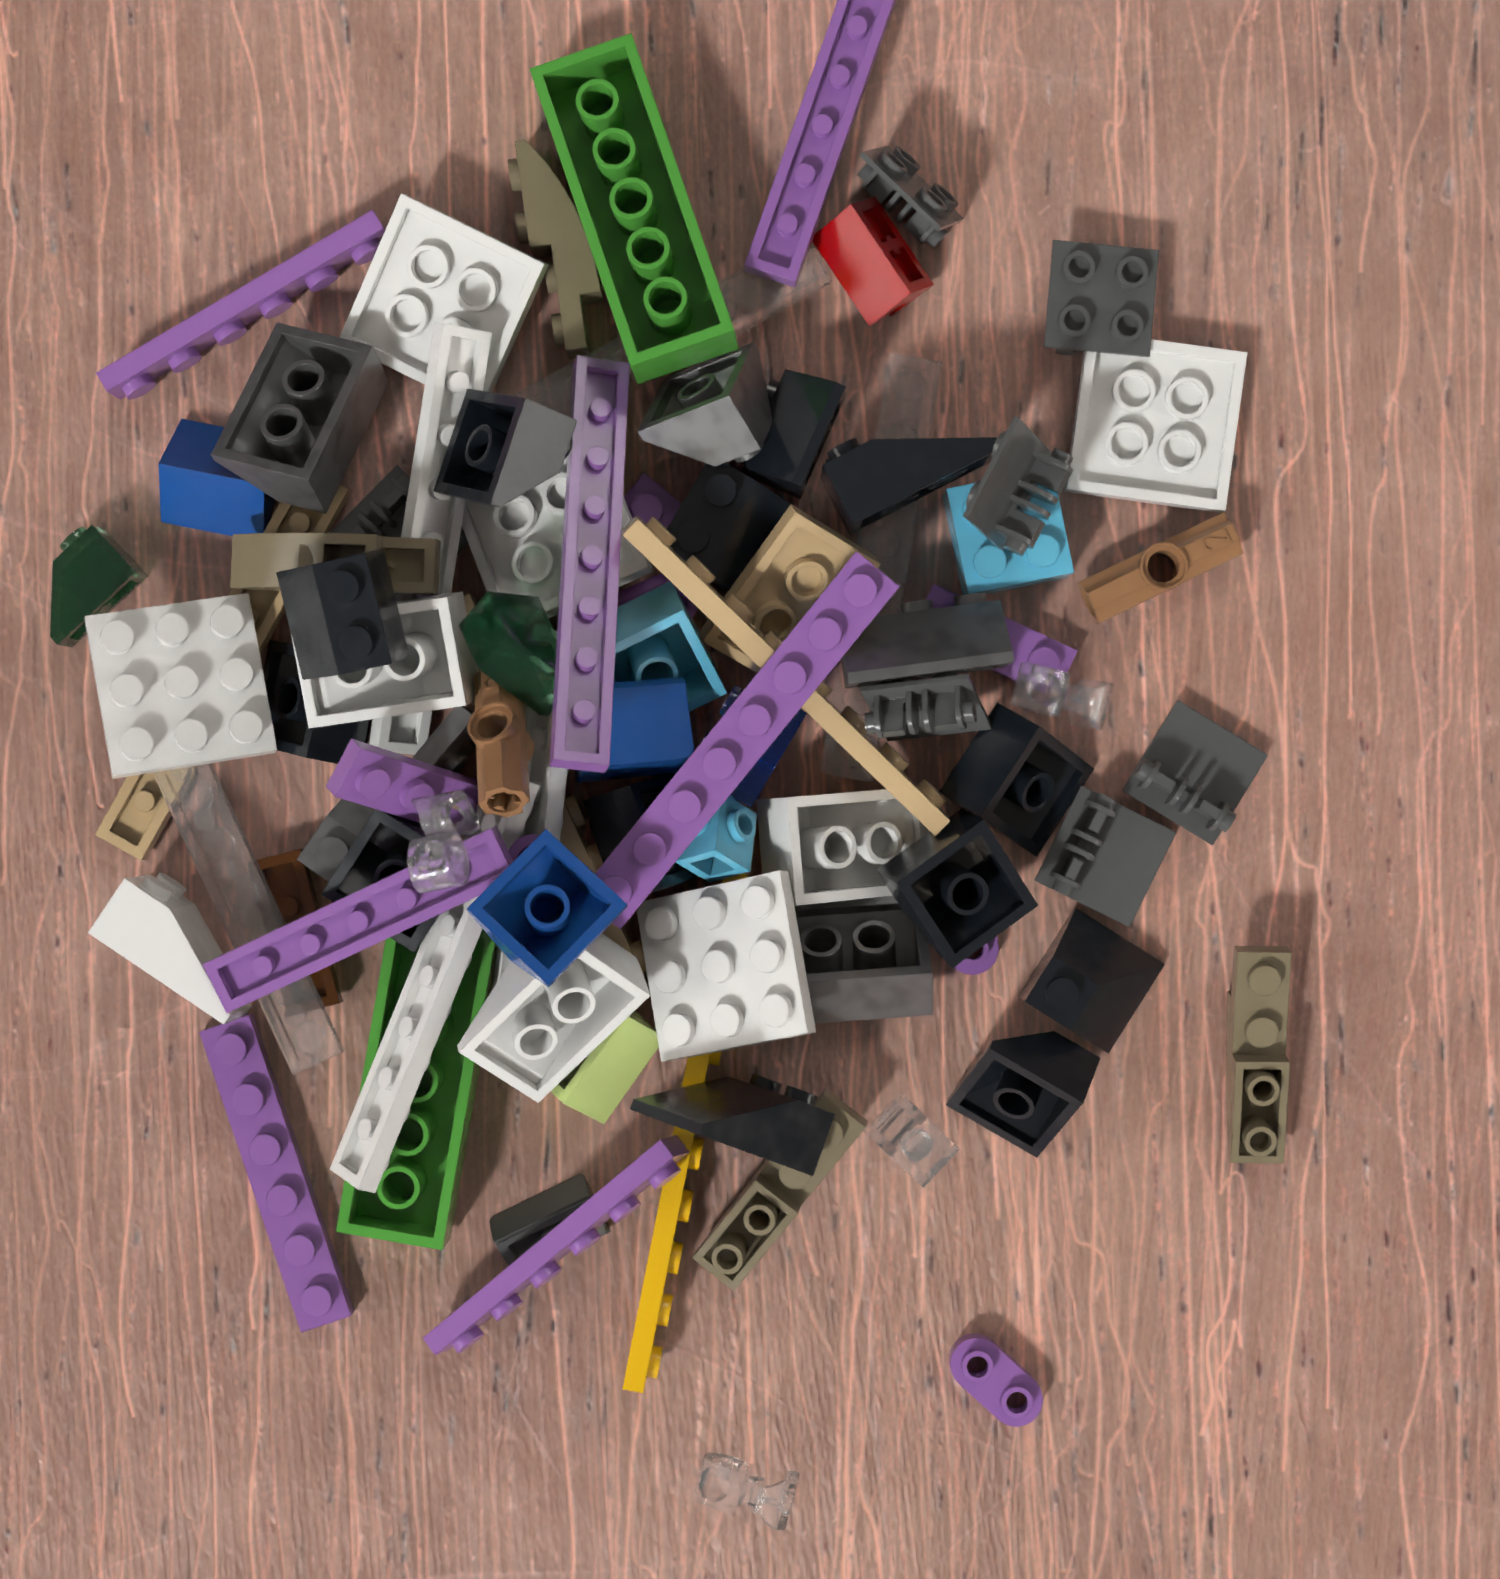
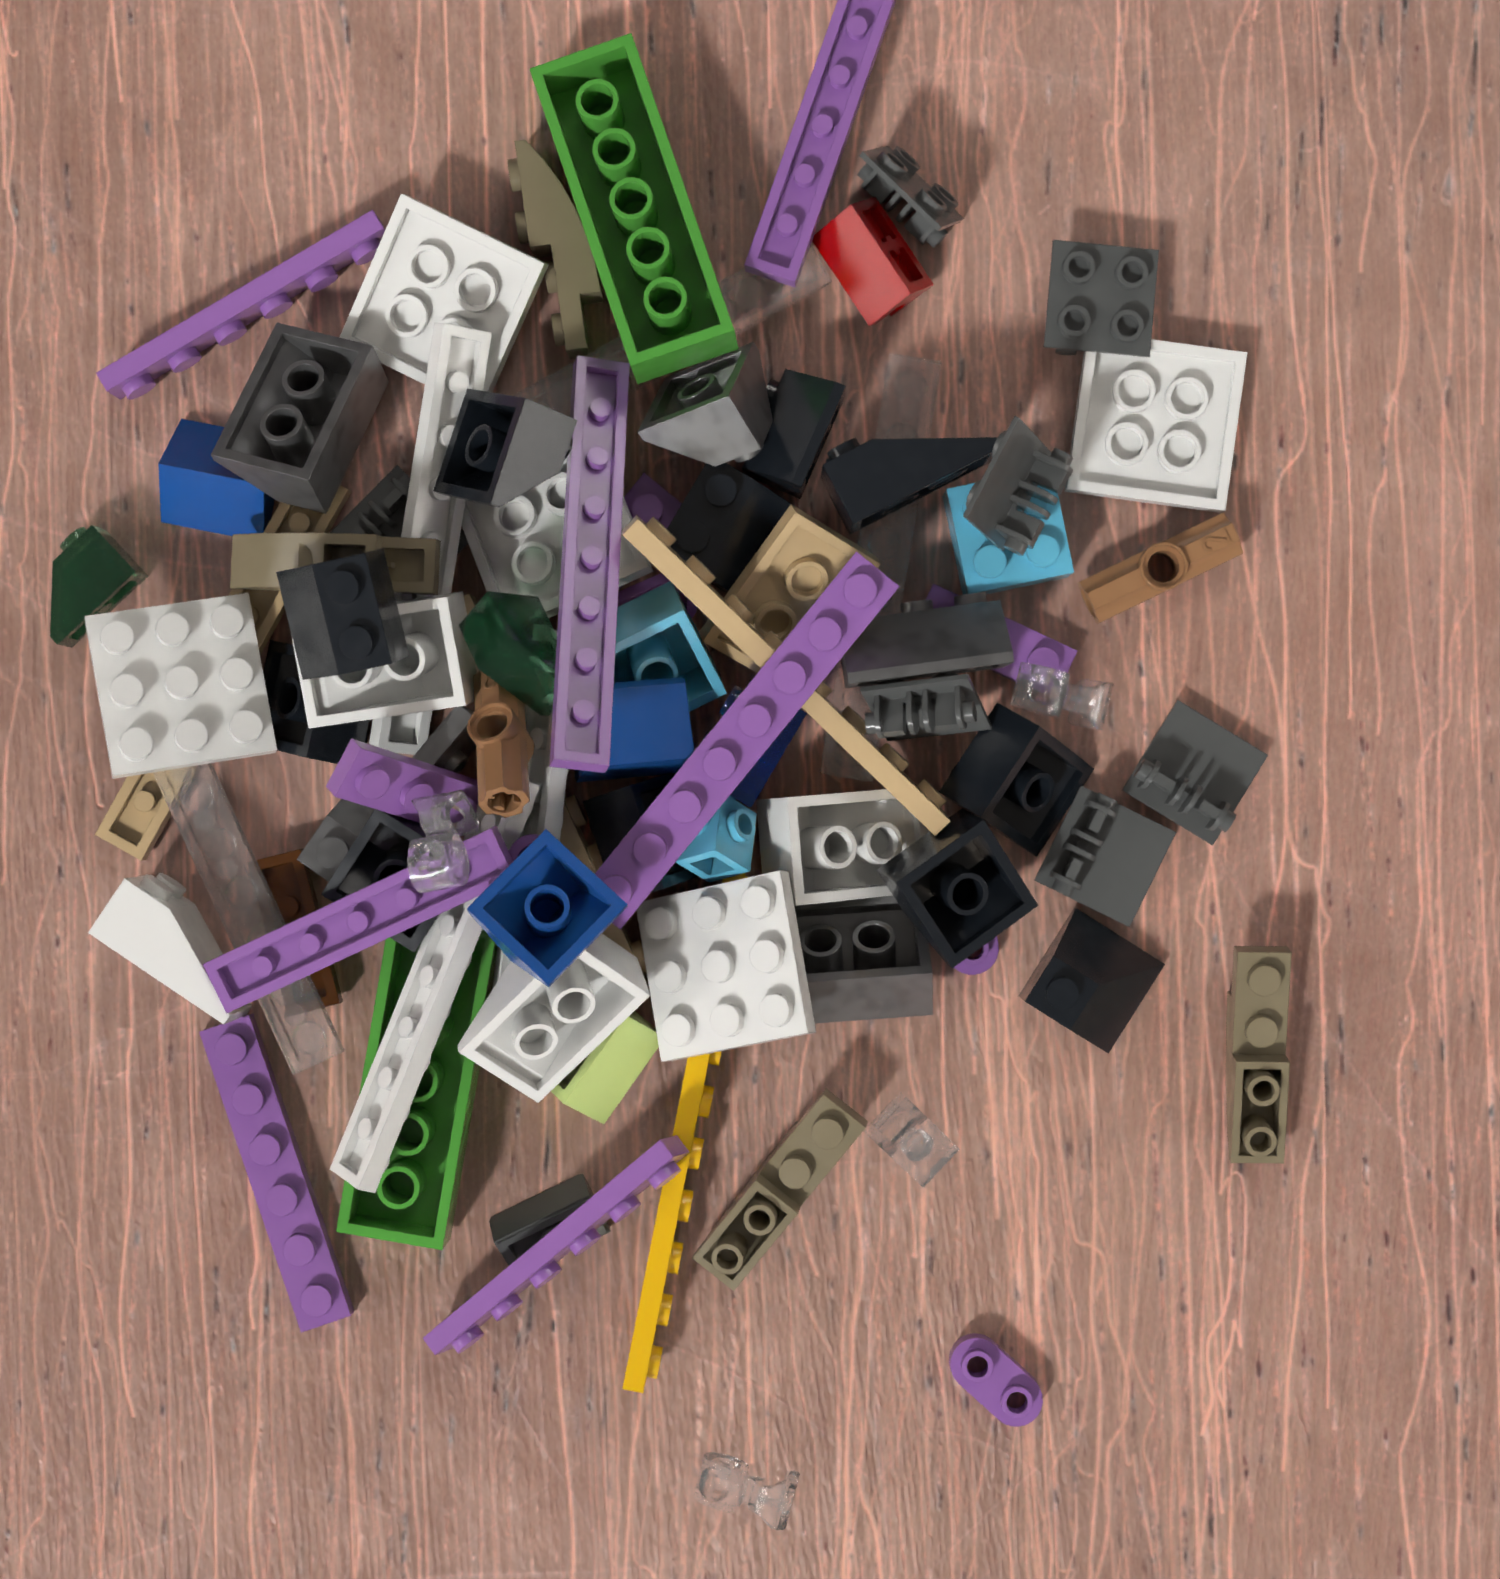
(748, 1118): black slope -> none
(1026, 1088): black slope -> none

